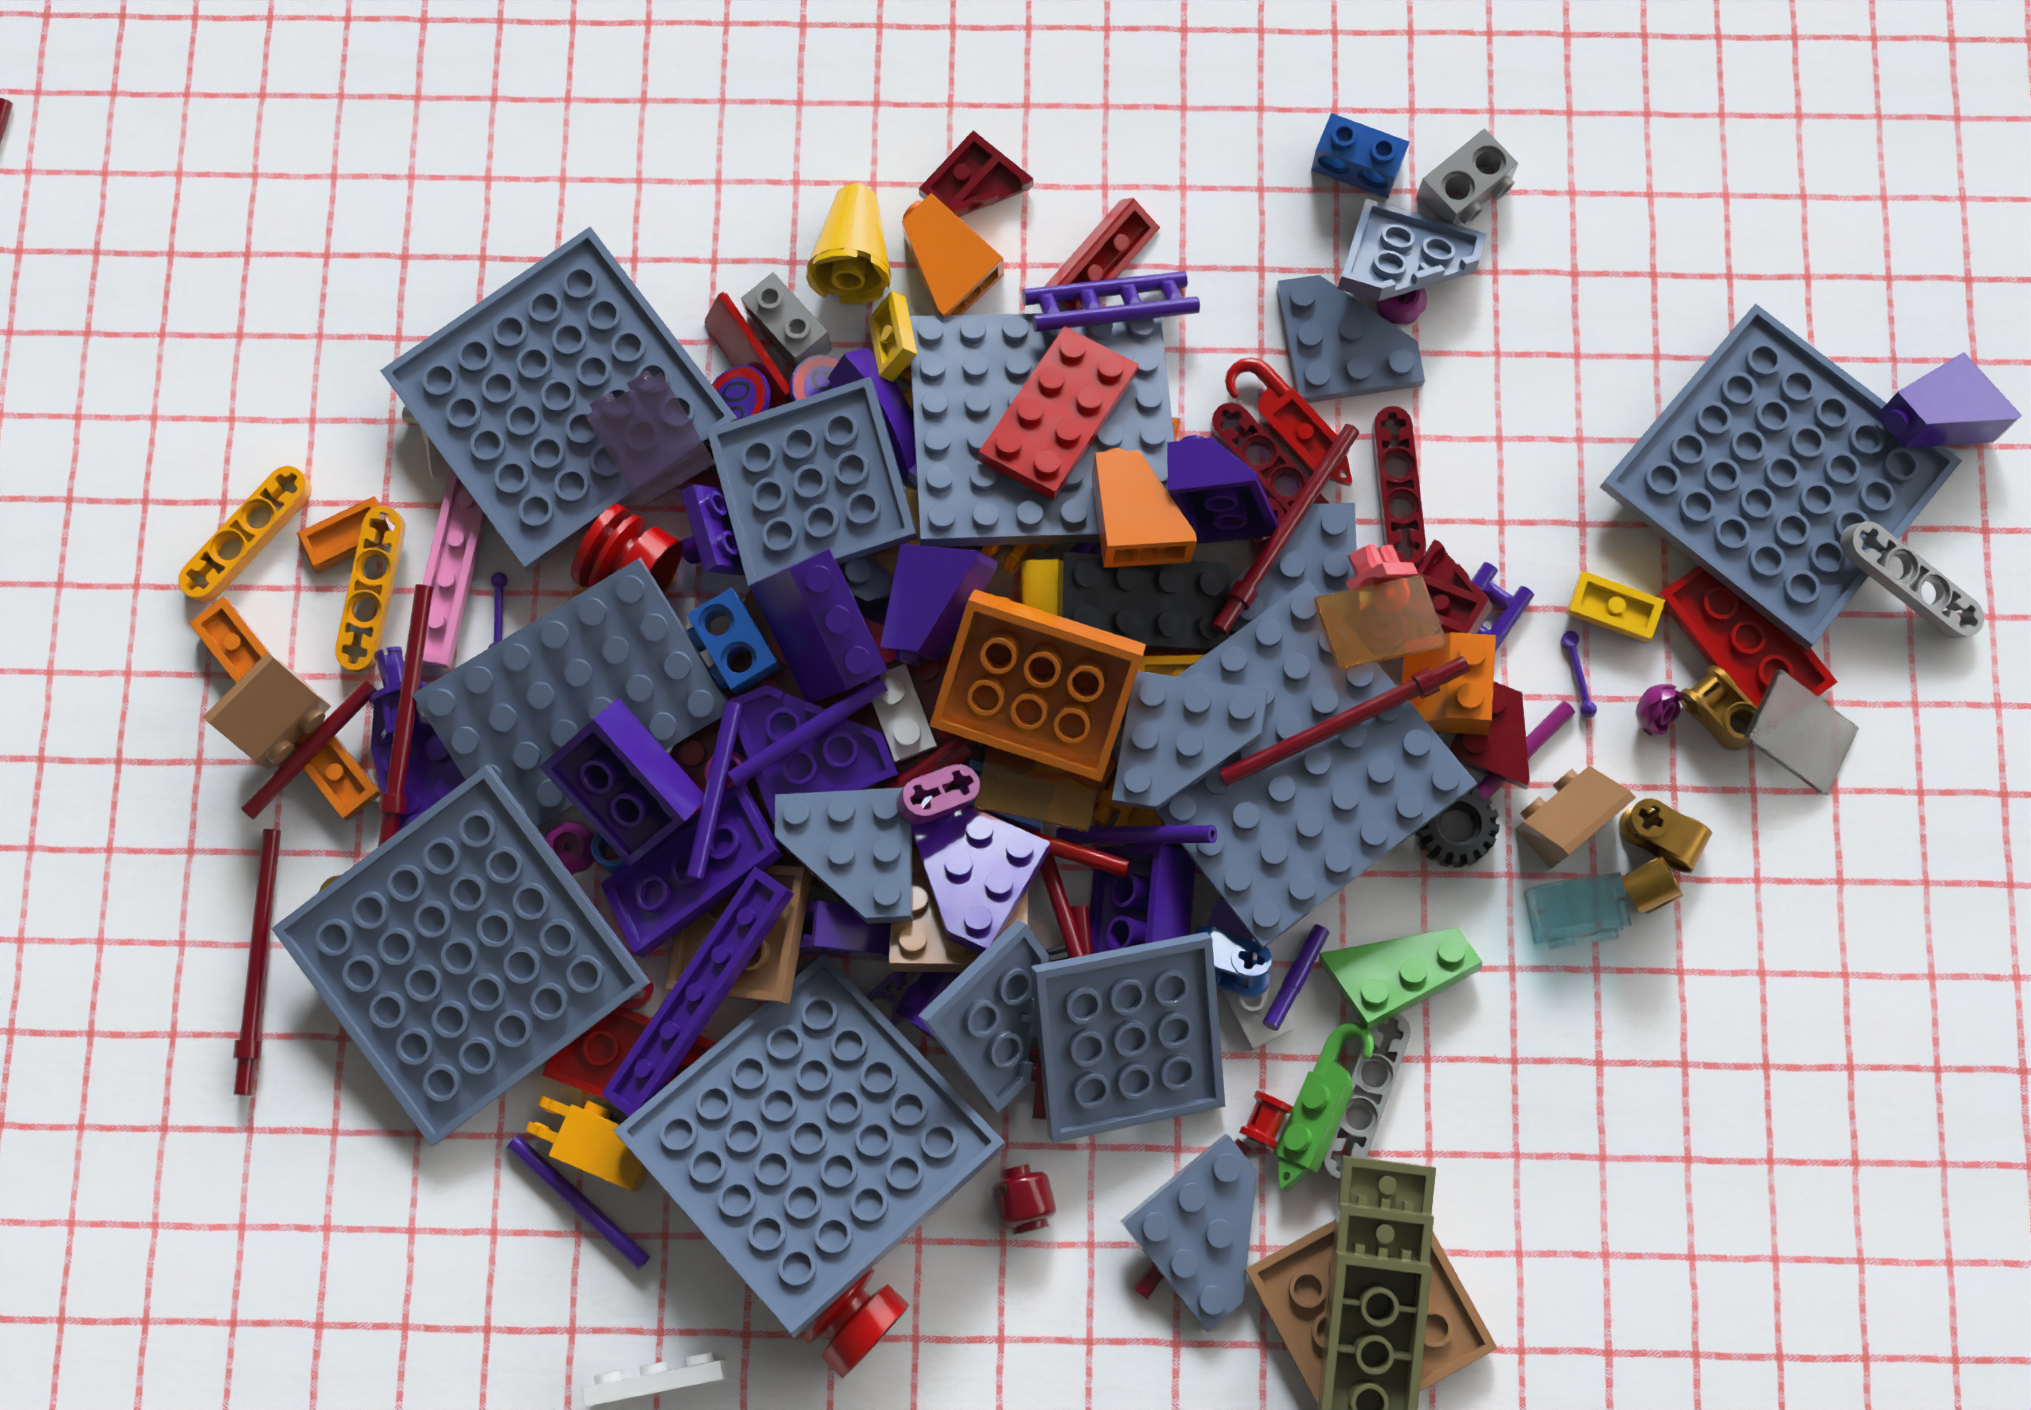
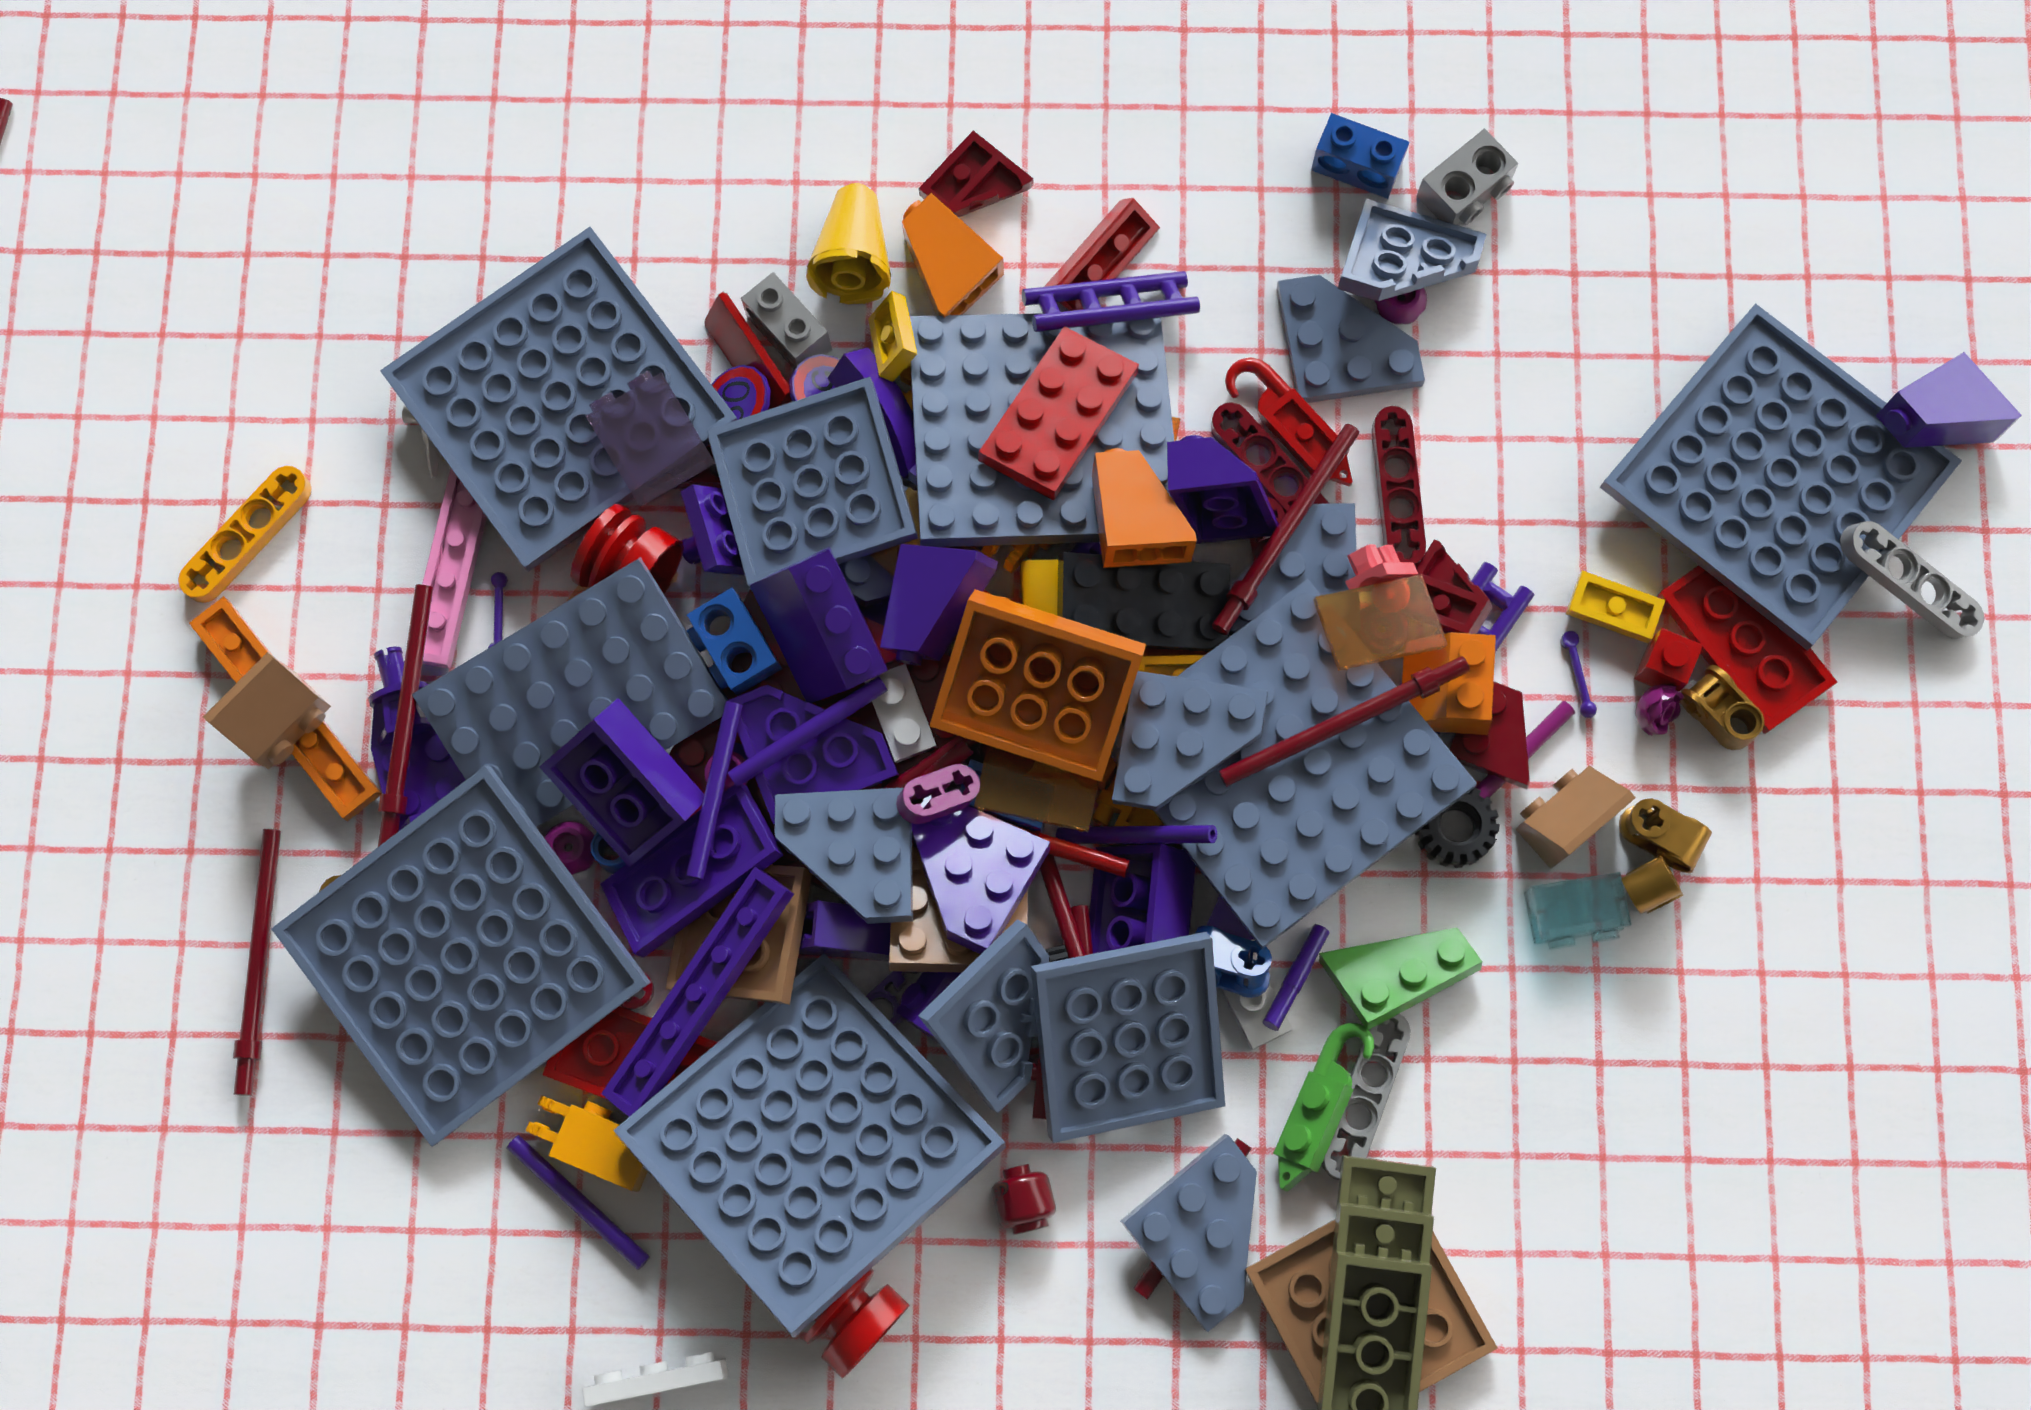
(308, 750): dark red bar -> none
(338, 536): orange tile -> none
(362, 587): light orange beam -> none
(1265, 1119): red bush -> none
(1668, 660): none -> red brick
(1801, 732): clear smoke piece -> none

